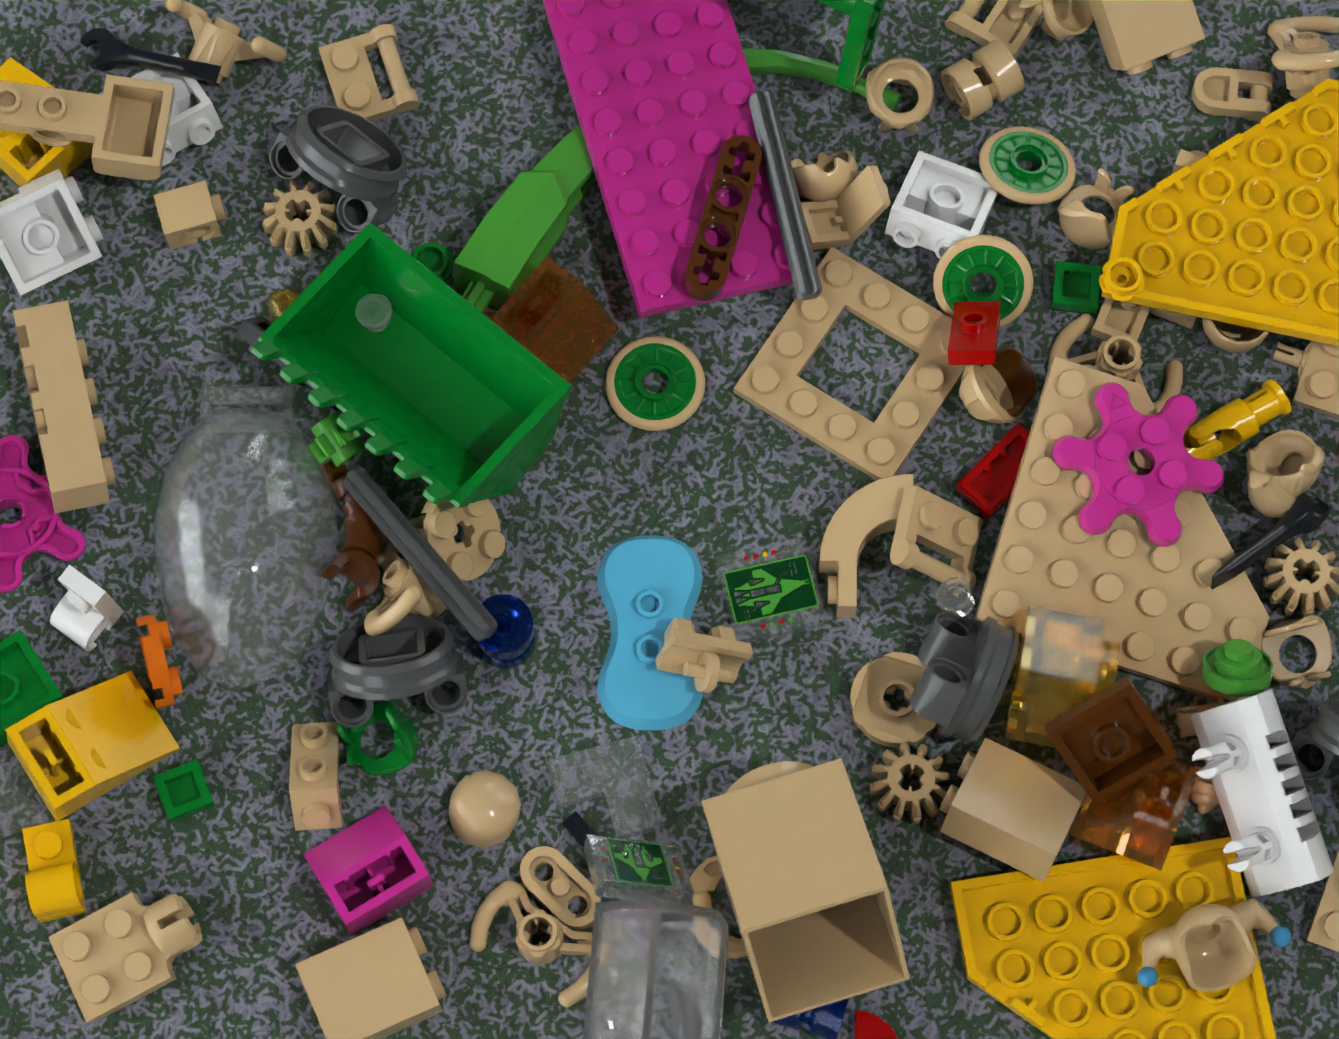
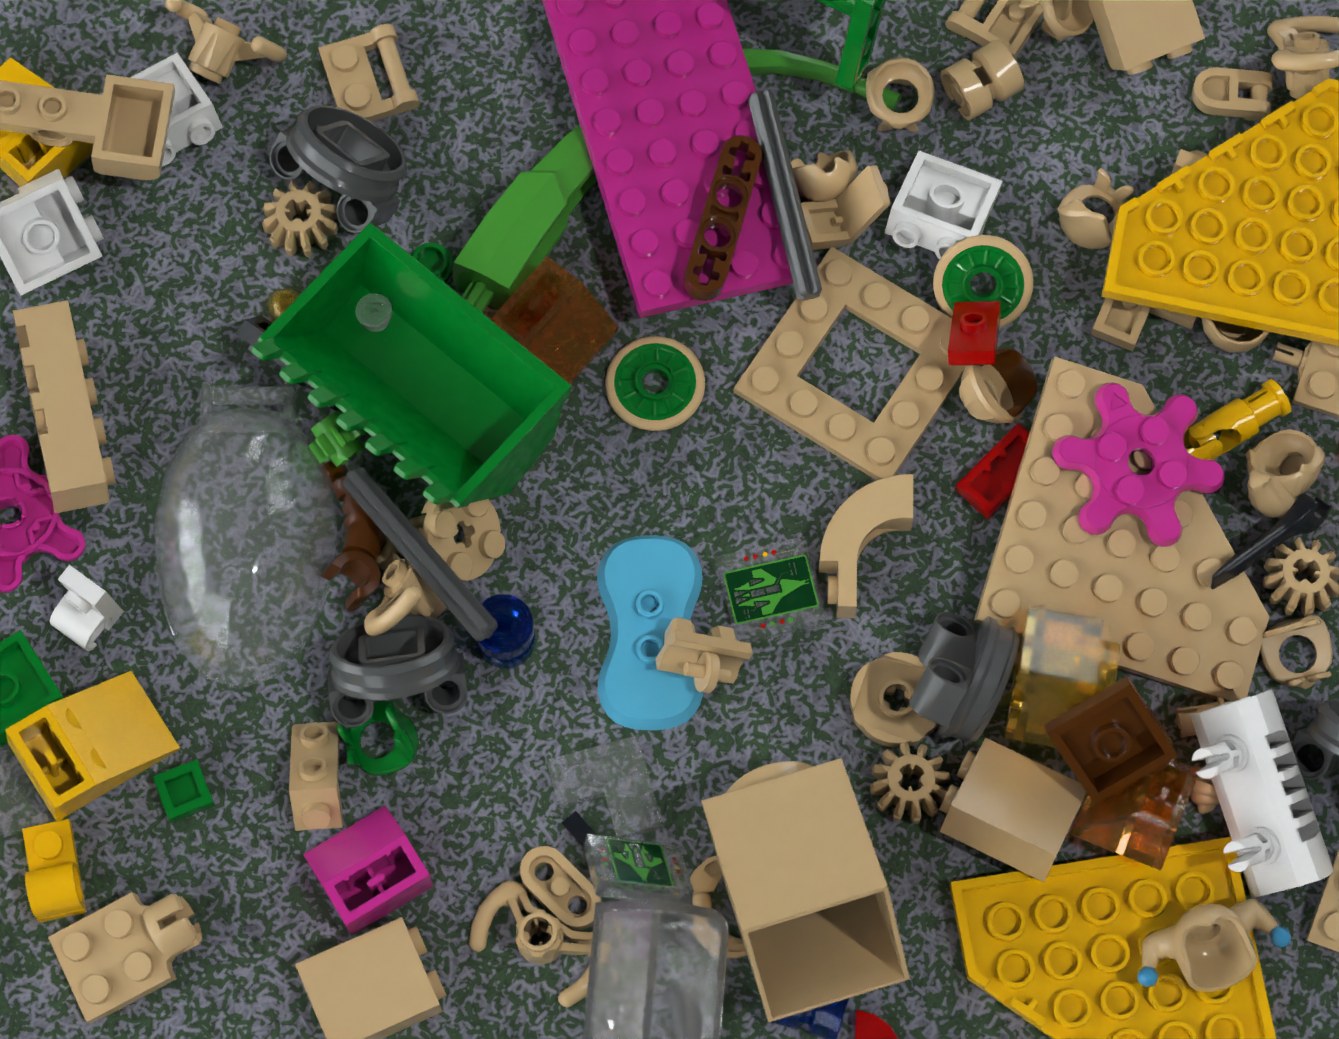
(119, 54): black piece -> none
(153, 652): orange plate -> none
(189, 214): tan brick -> none
(484, 808): tan hair -> none
(939, 527): tan plate -> none
(955, 596): clear piece -> none
(1054, 163): green wheel -> none
(1075, 287): green plate -> none
(1116, 357): tan piece -> none
(1129, 270): yellow plate -> none
(1237, 668): bright green plate -> none

